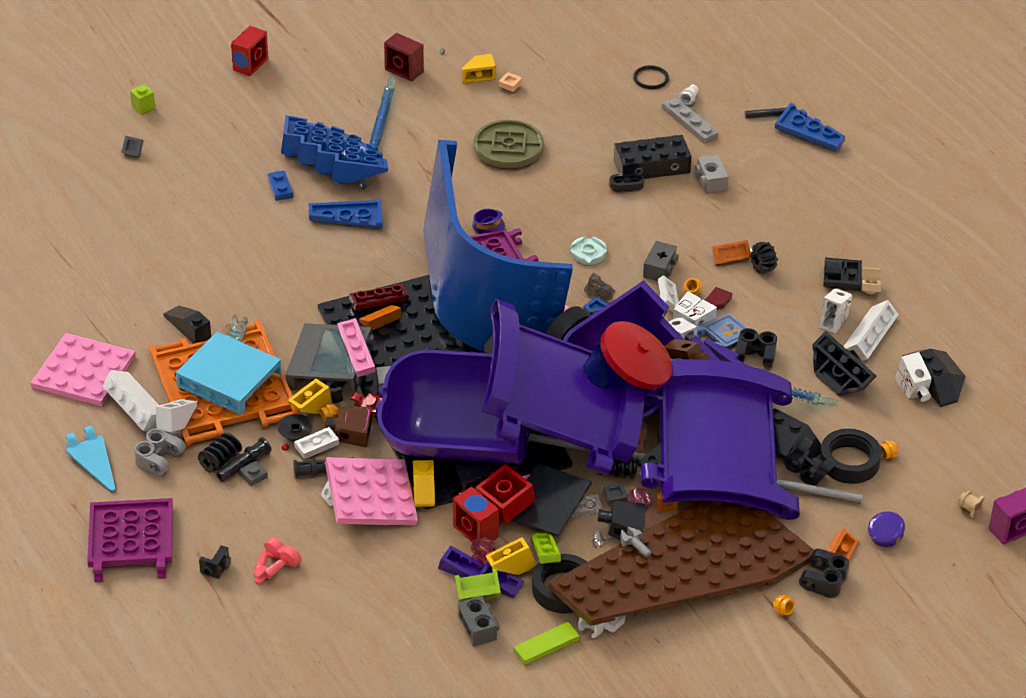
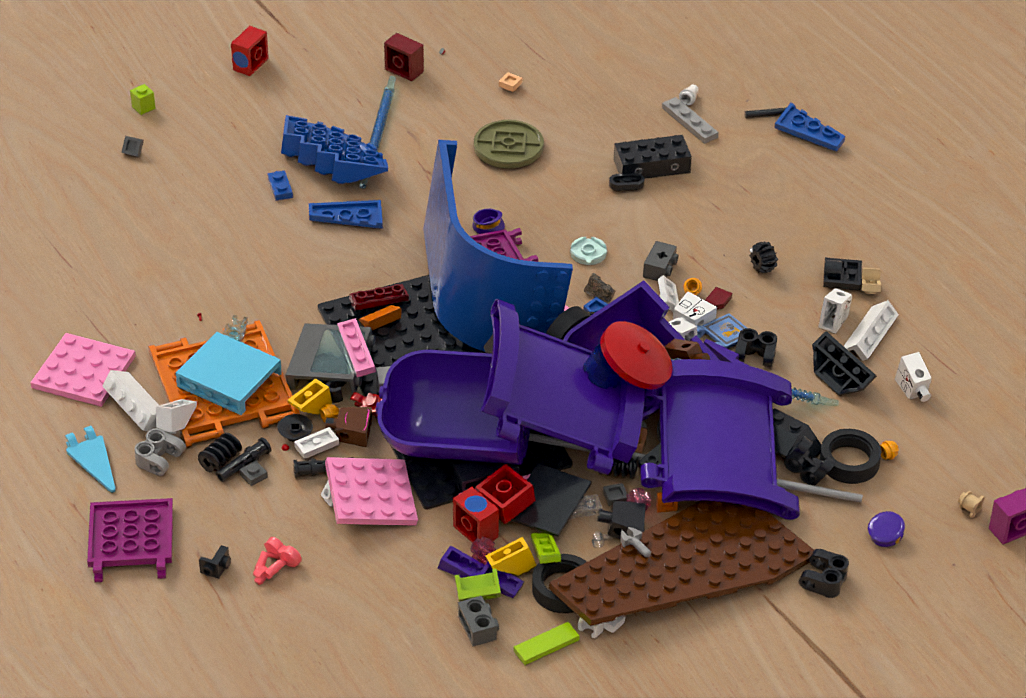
(190, 323): black slope -> none
(423, 483): yellow slope -> none
(479, 69): yellow slope -> none
(651, 67): black tyre -> none
(711, 174): light grey brick -> none
(731, 252): orange plate -> none
(783, 605): light orange plate -> none
(843, 544): orange slope -> none
(945, 376): black wedge -> none

